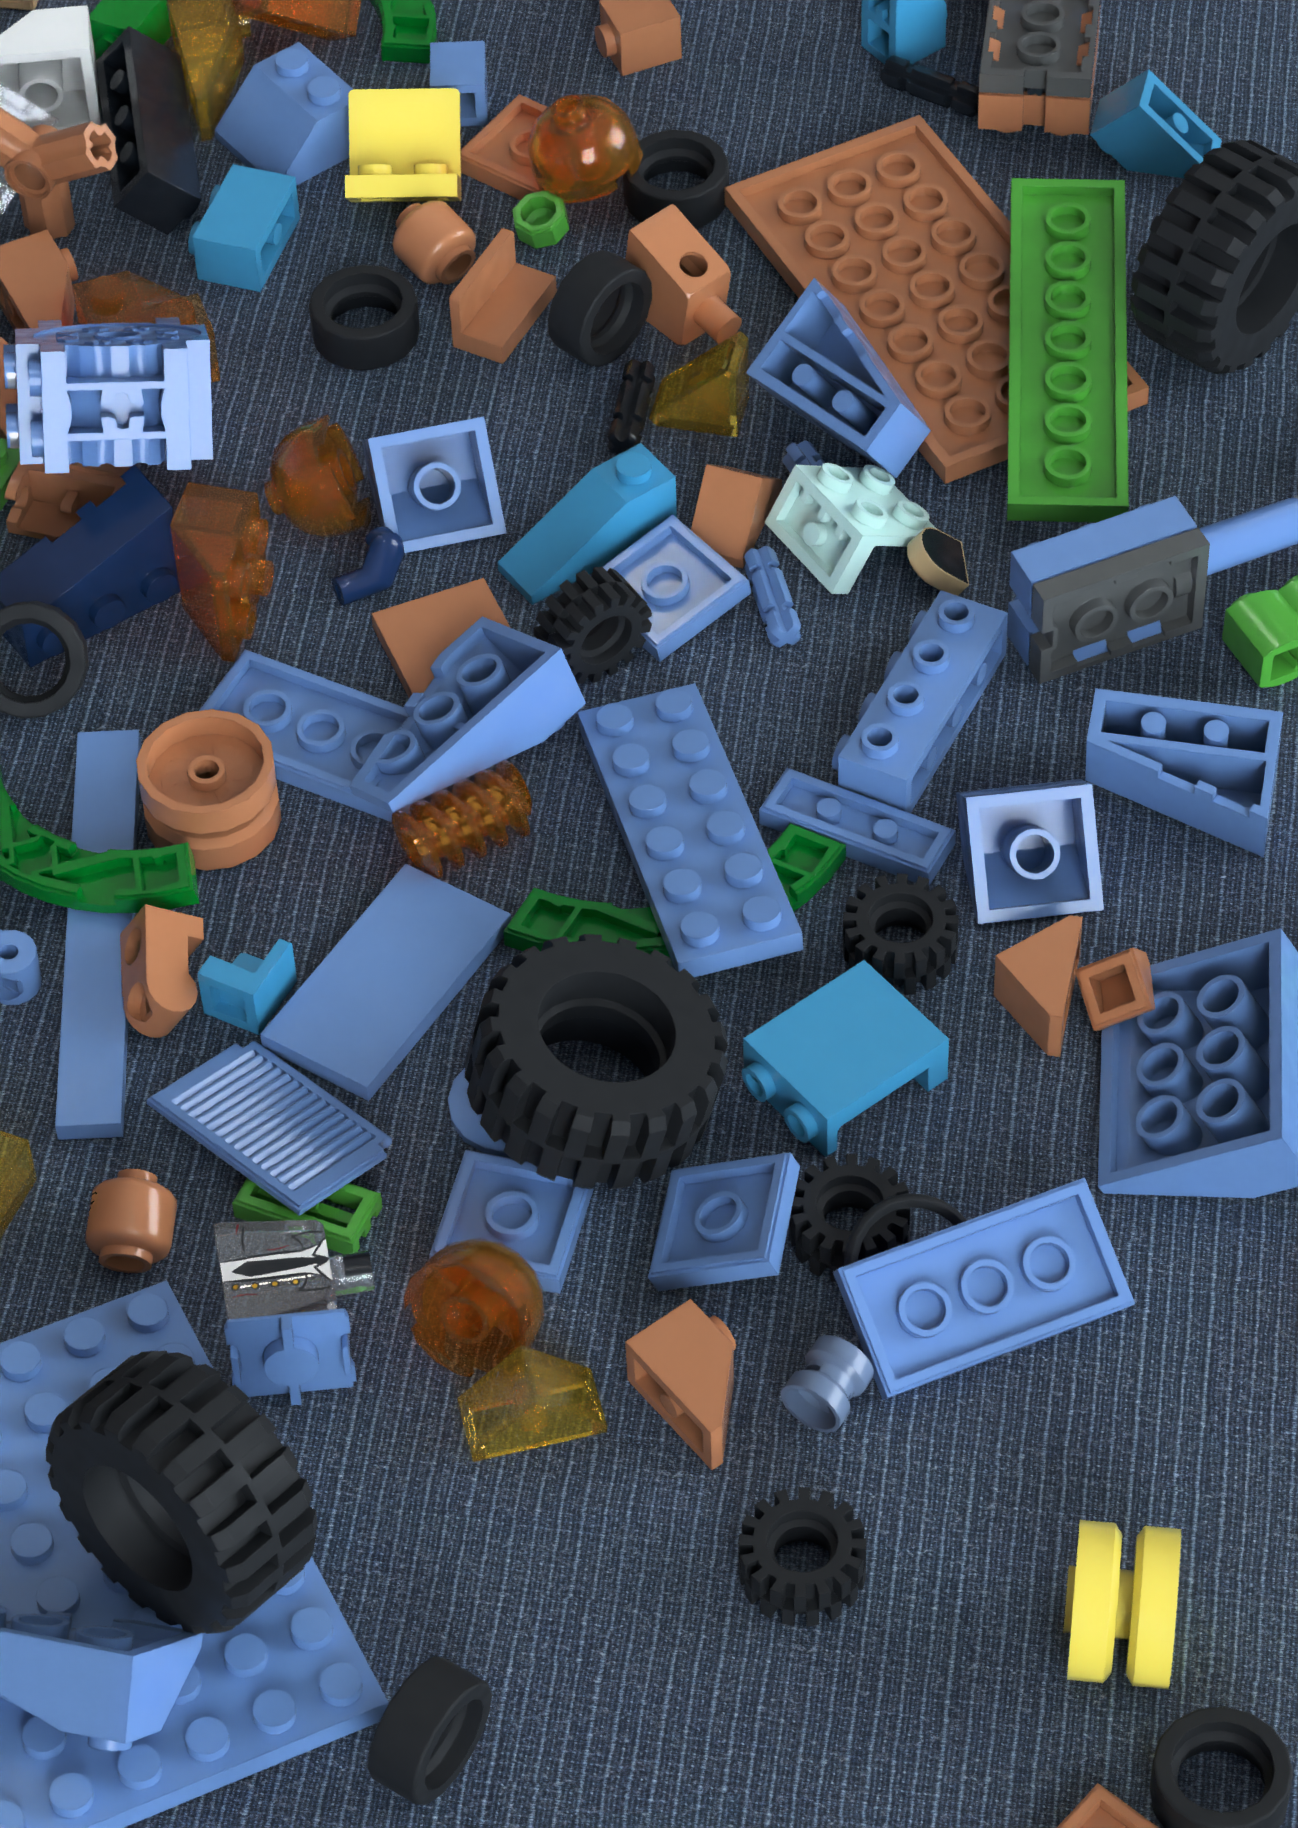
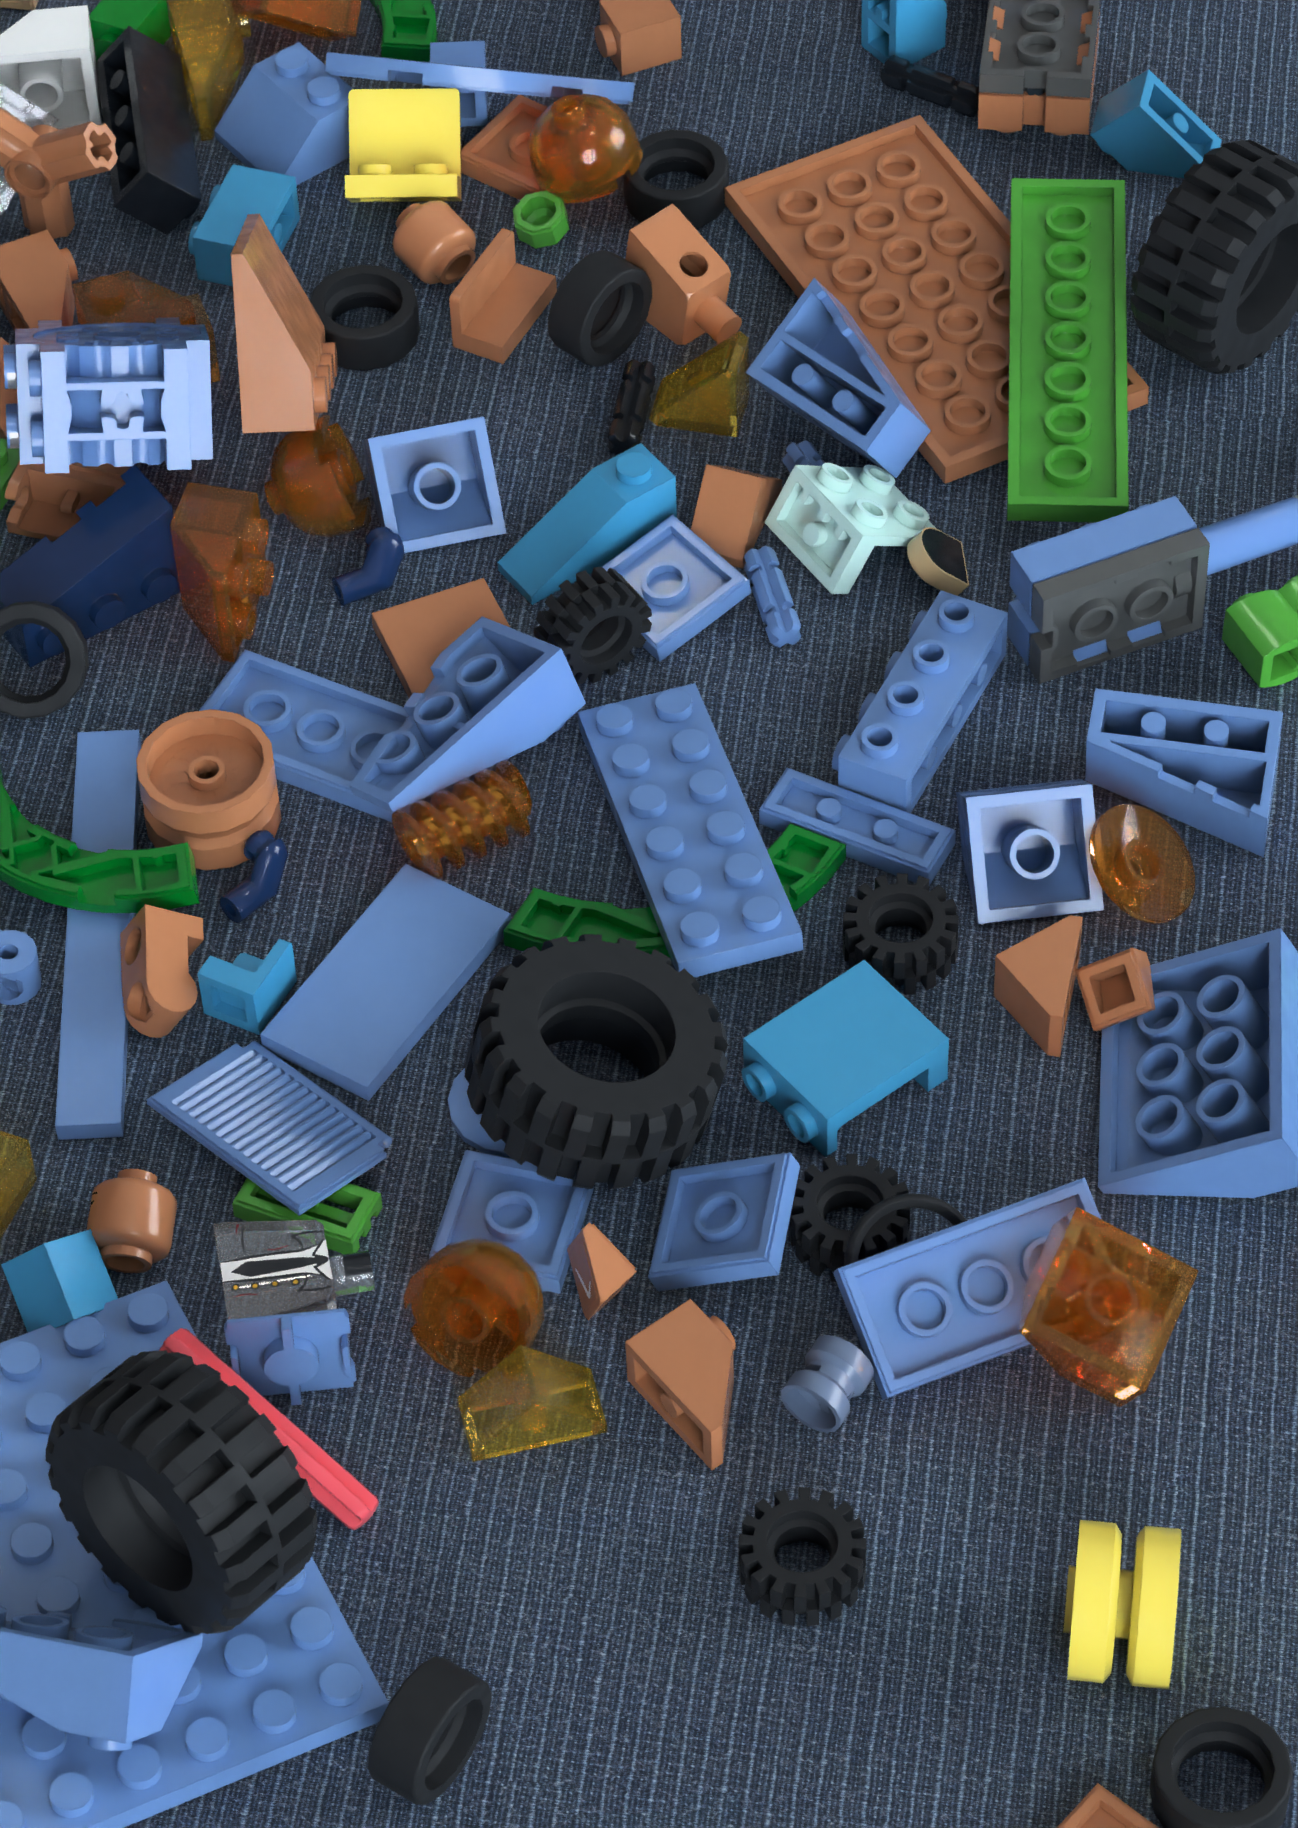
(59, 1281): none -> dark azure panel
(264, 879): none -> dark blue arm
(279, 339): none -> nougat slope
(325, 1476): none -> coral axle
(475, 77): none -> medium blue tile
(597, 1269): none -> nougat slope
(1103, 1305): none -> clear orange slope
(1142, 863): none -> clear orange dish

